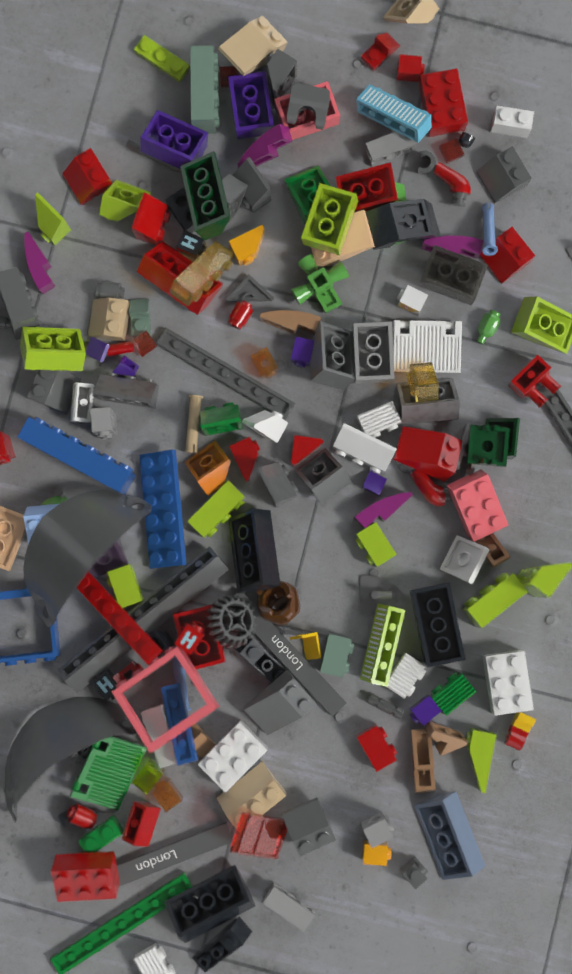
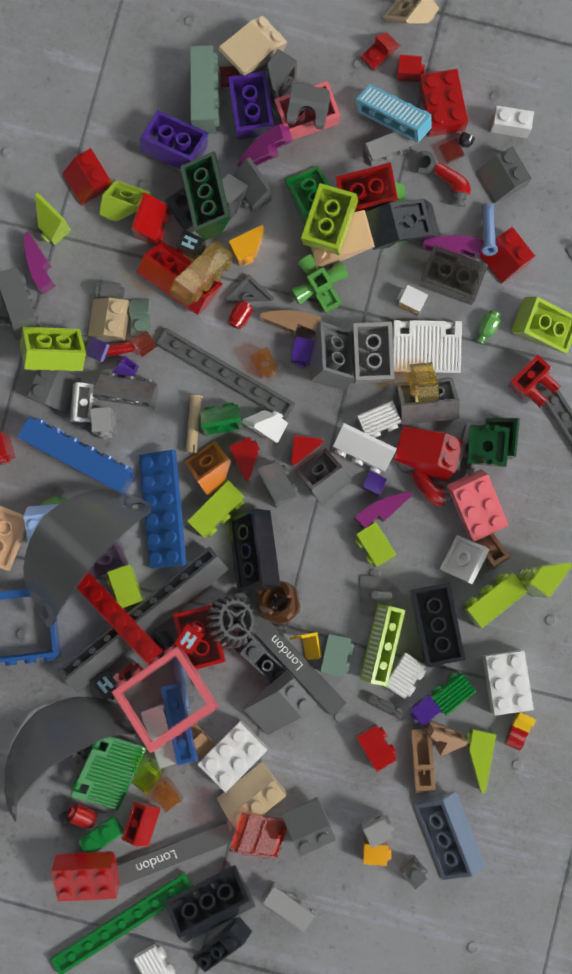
(162, 58): lime plate -> none

